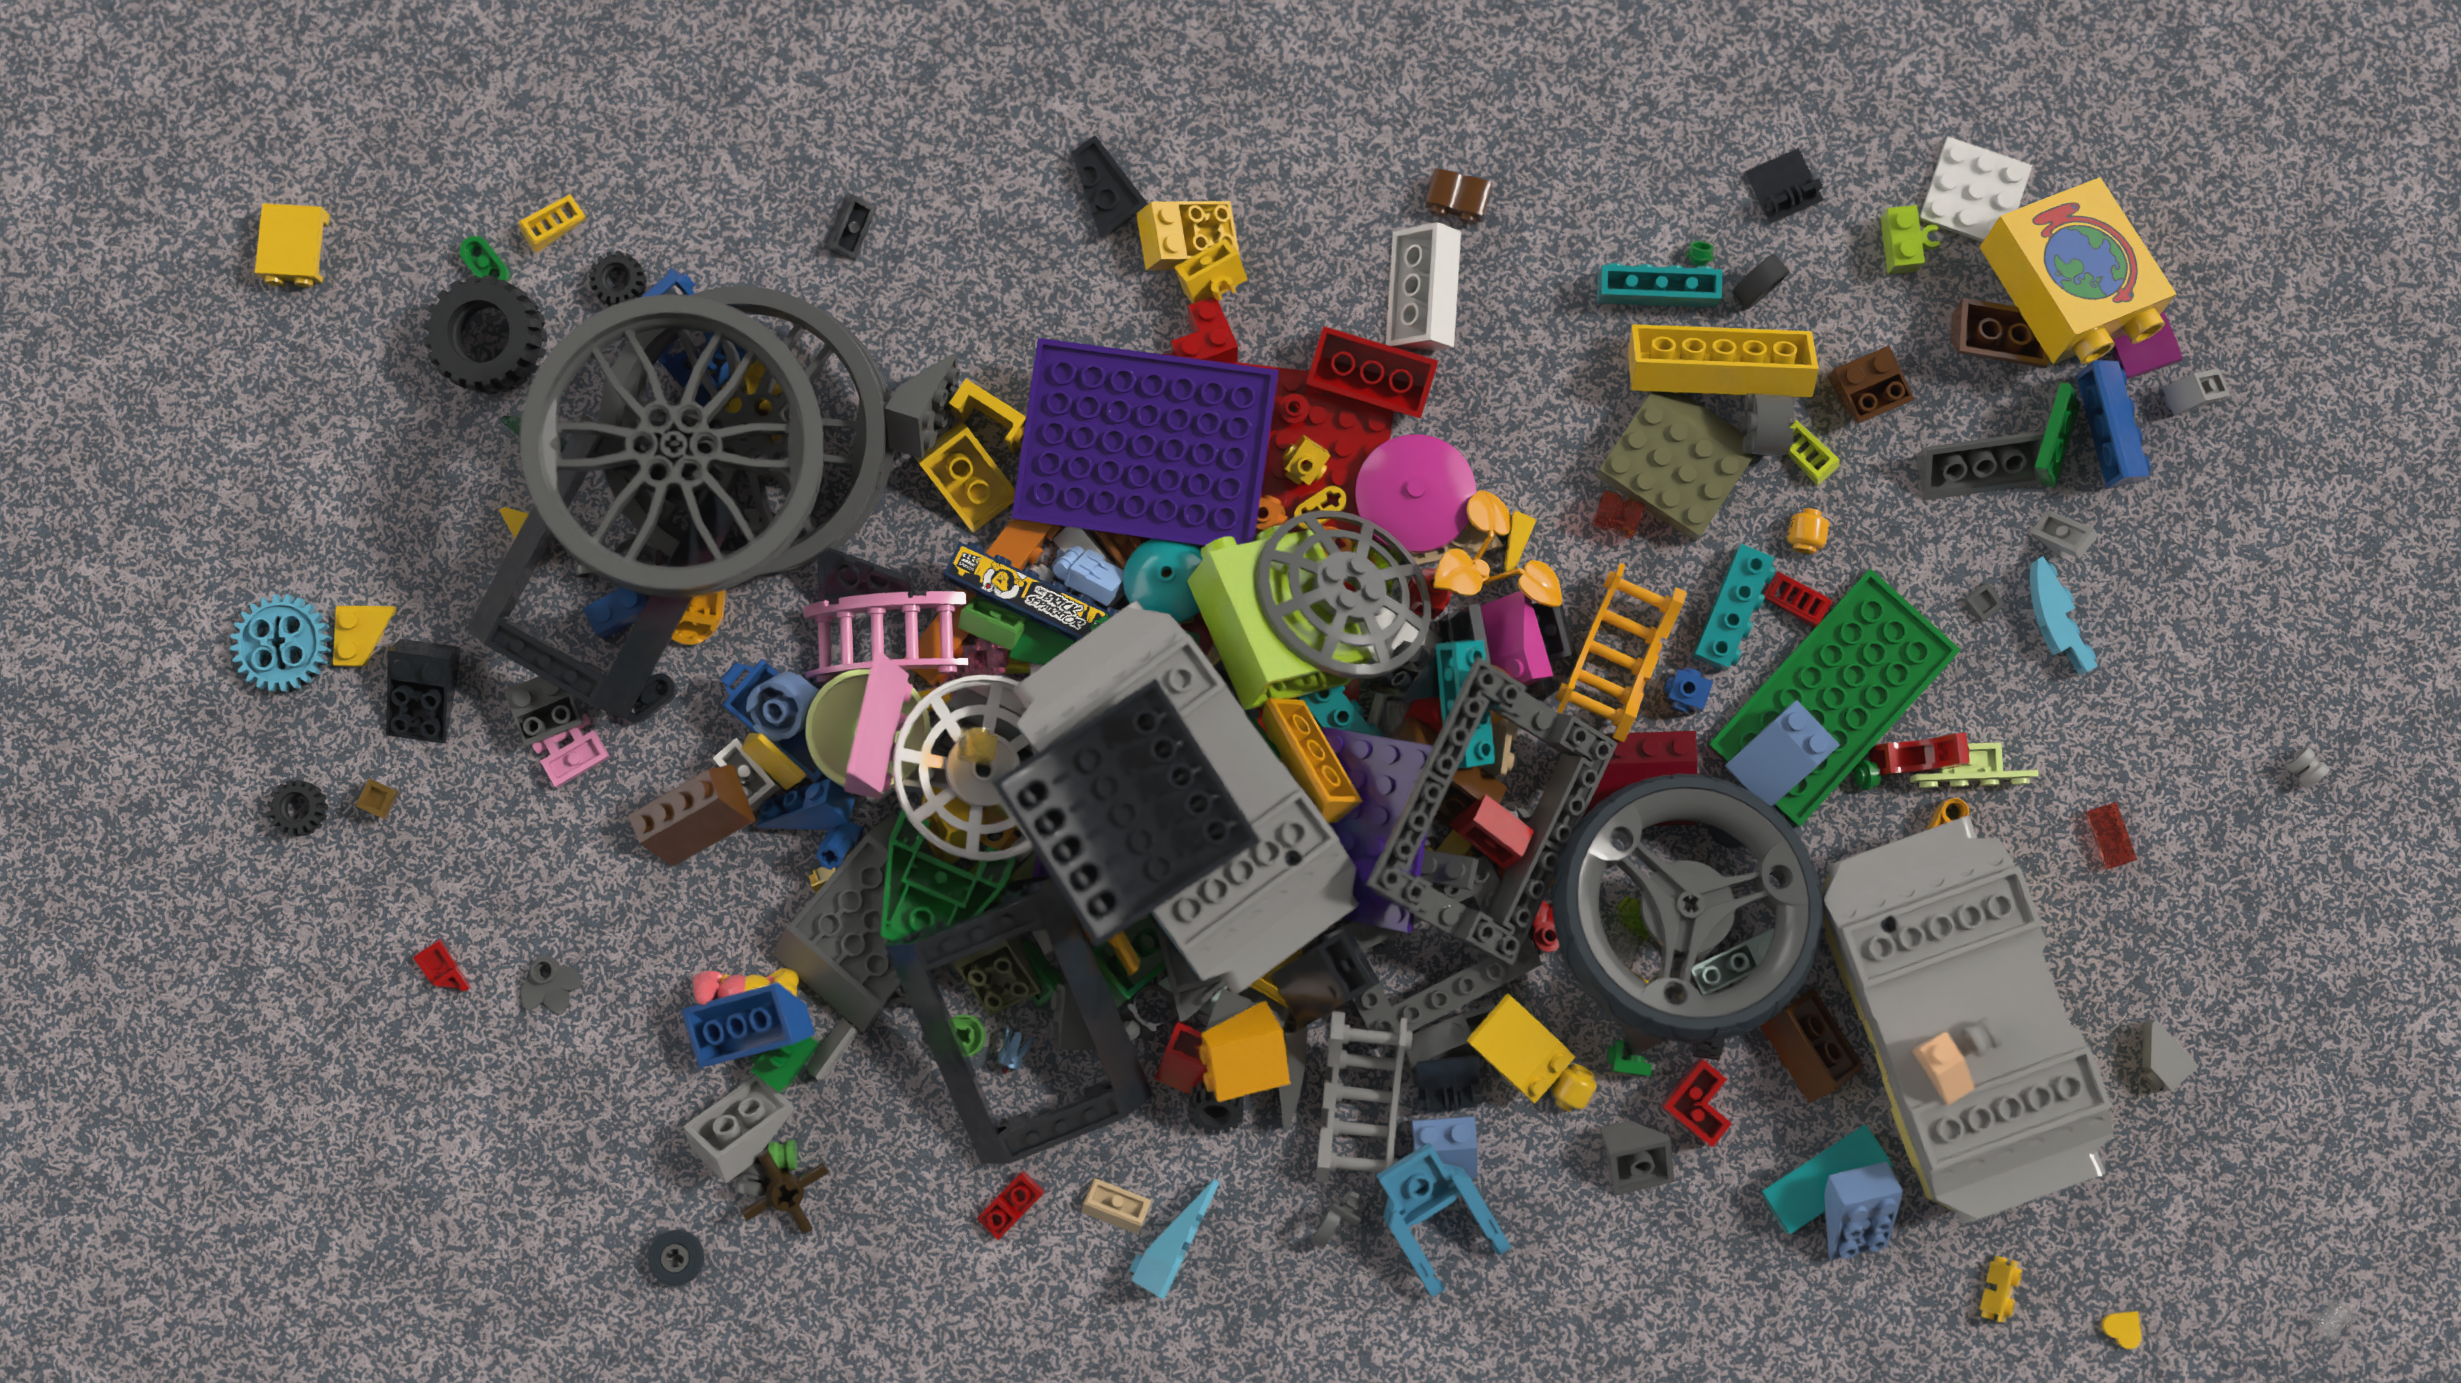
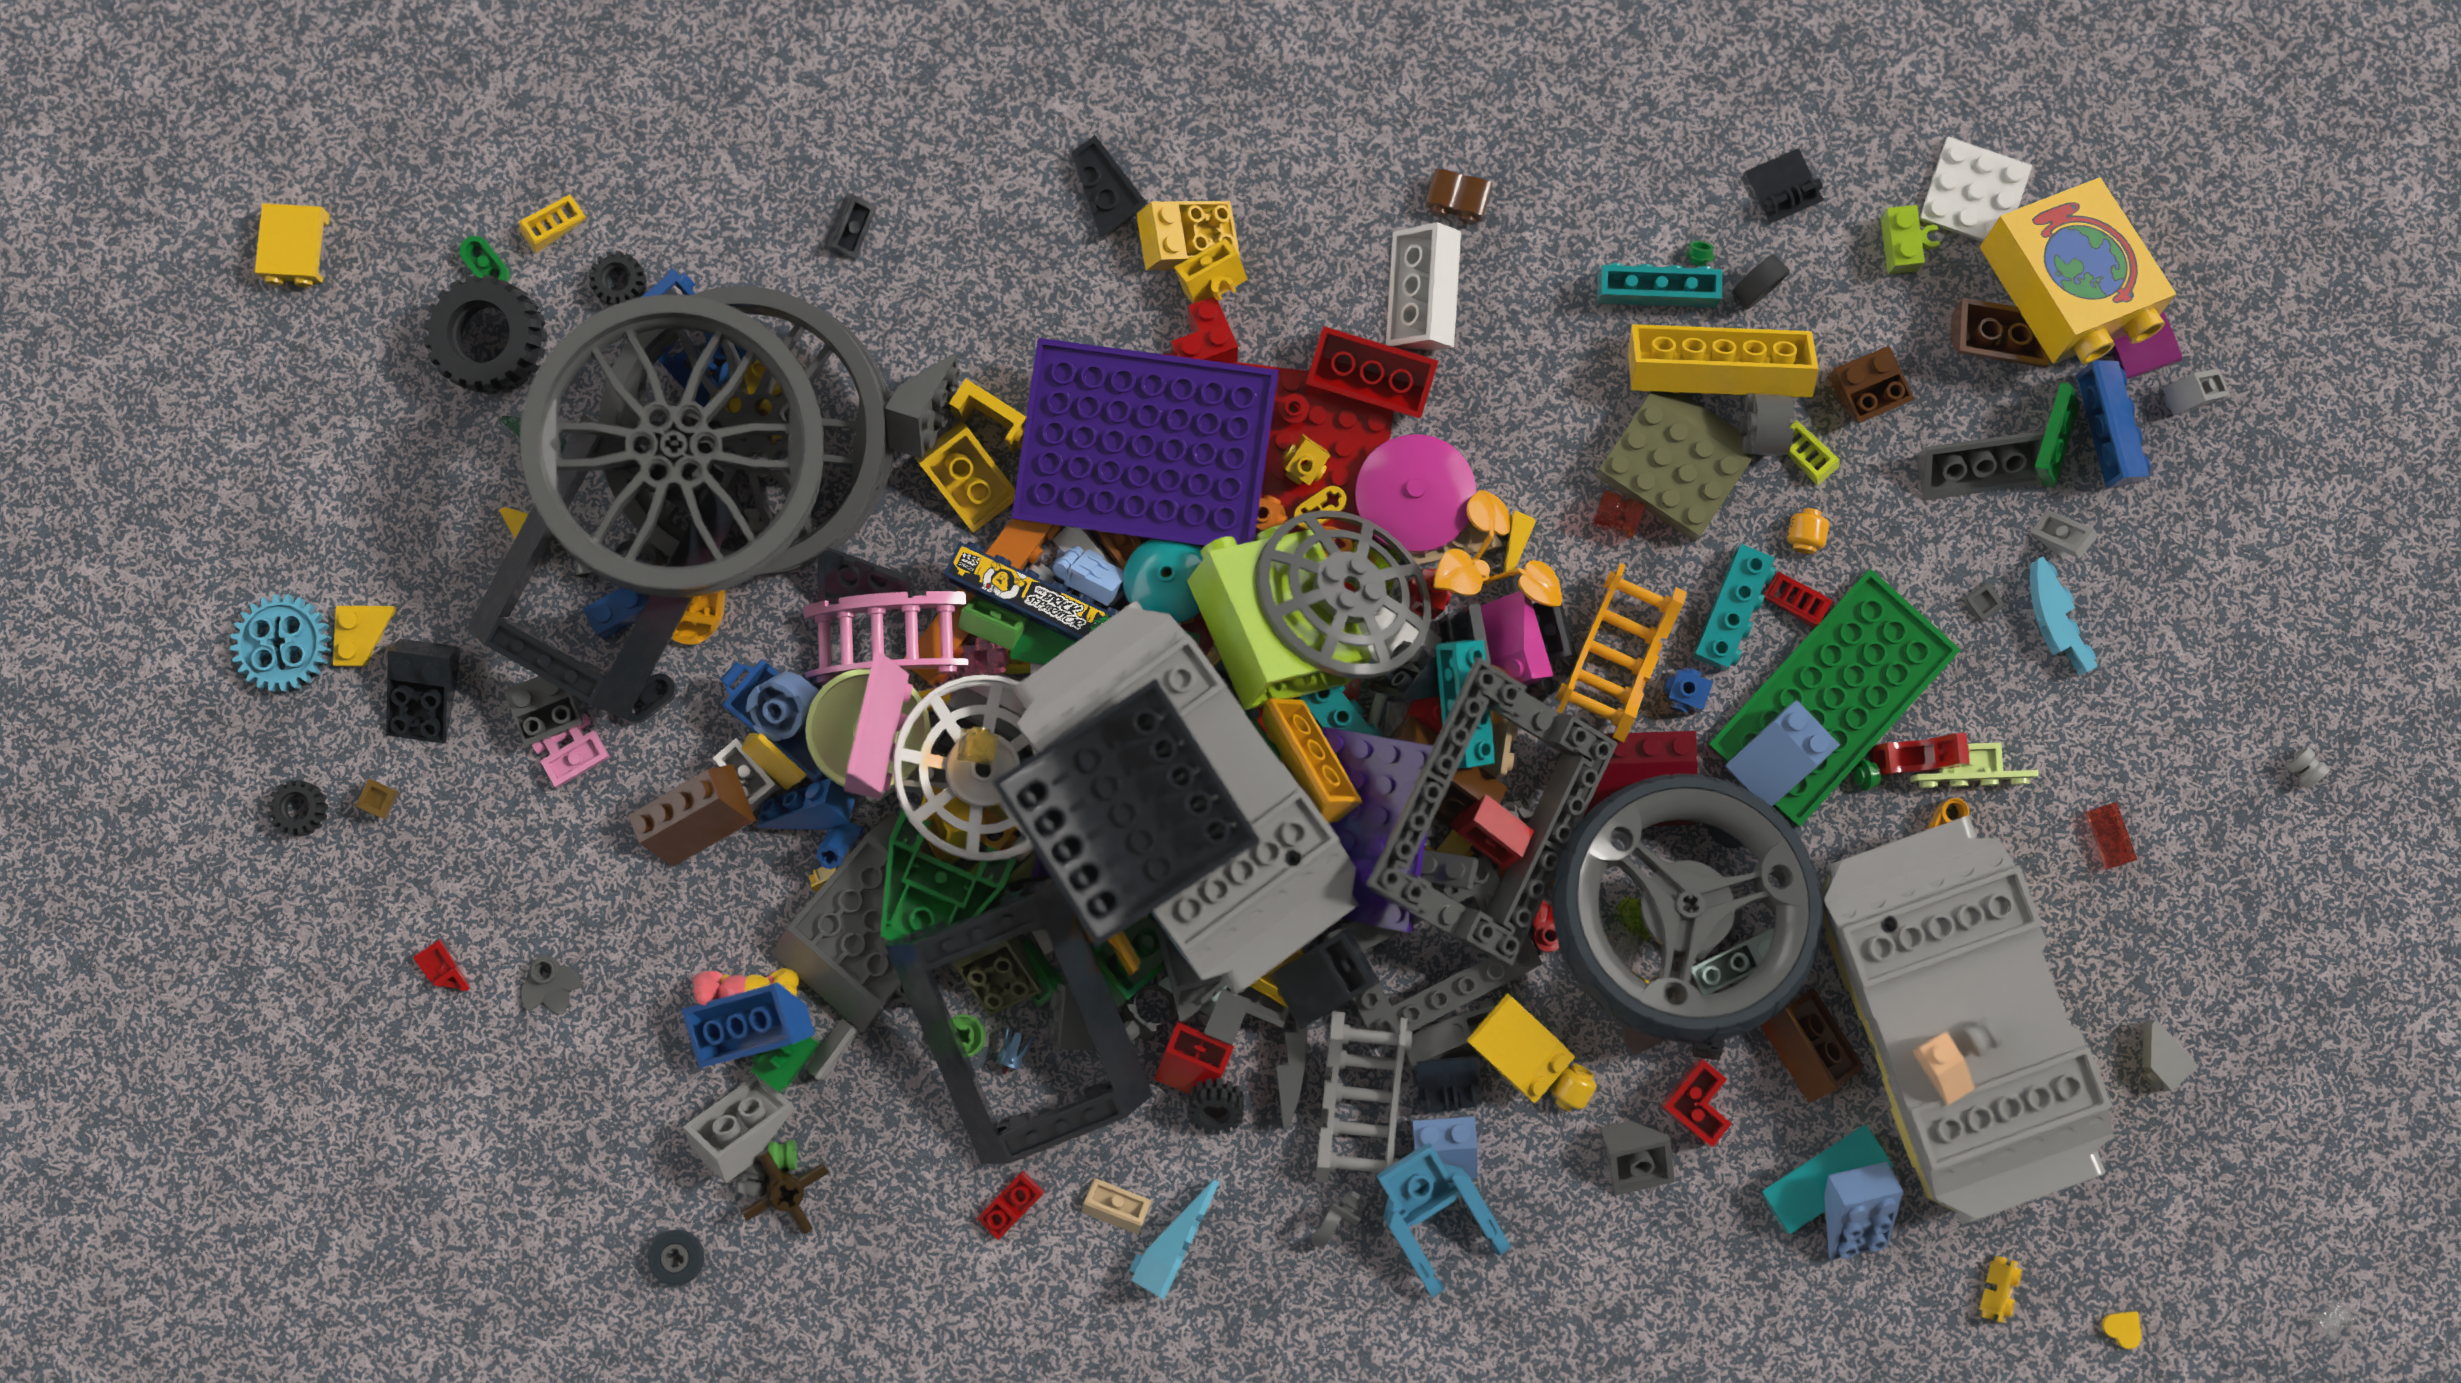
(1245, 1054): light orange slope -> none
(1632, 1065): green bracket -> none

